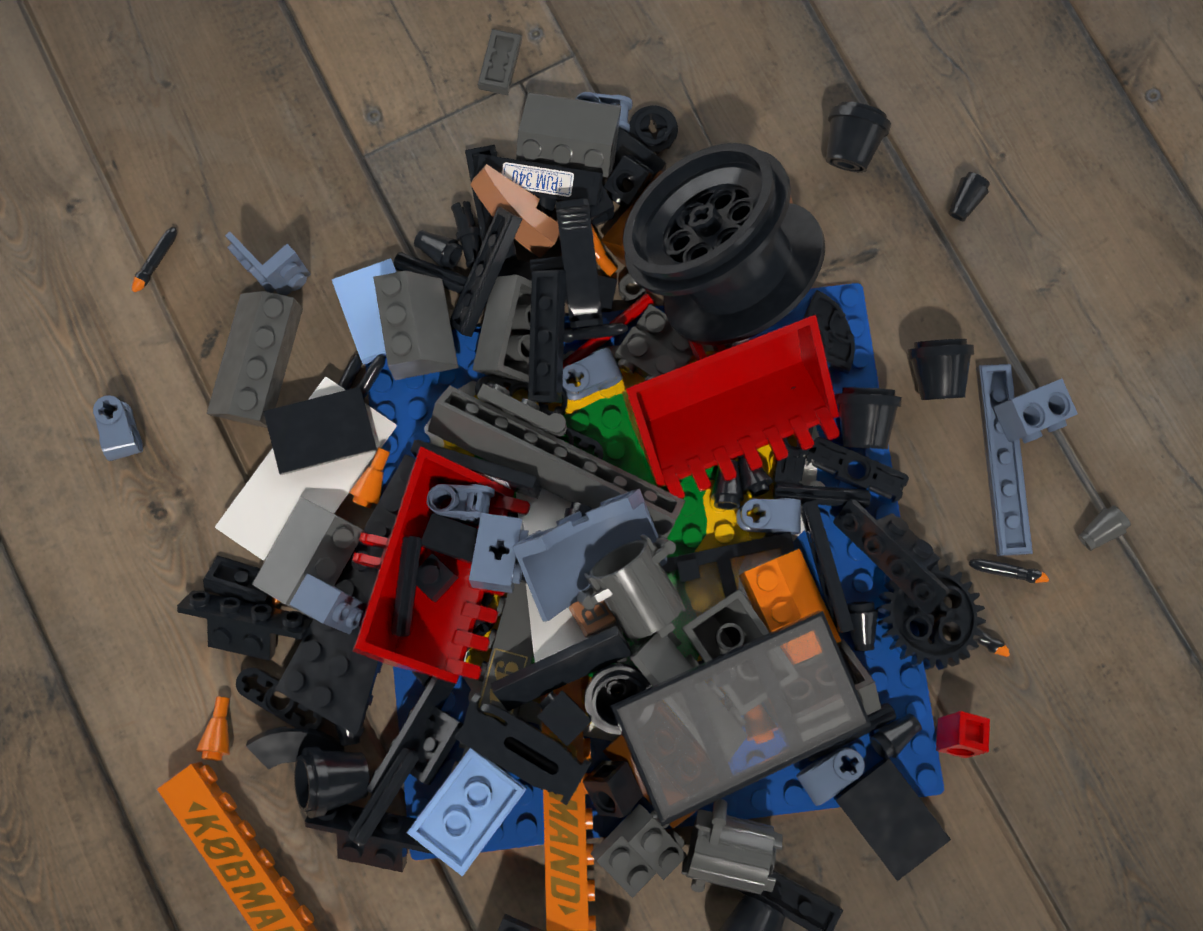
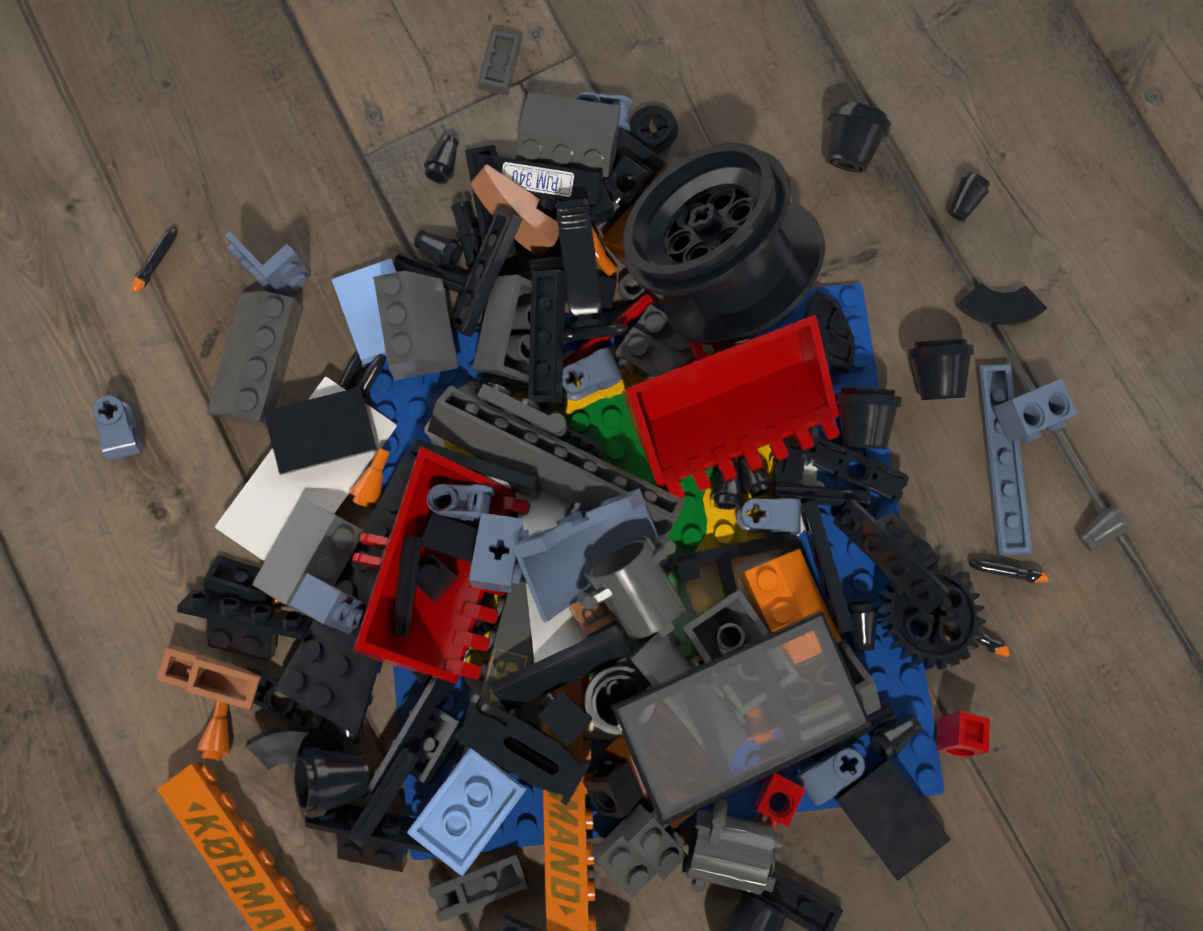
(208, 677): none -> nougat slope
(441, 162): none -> black cone
(479, 887): none -> dark grey plate
(792, 792): none -> red brick
(1001, 308): none -> black tile

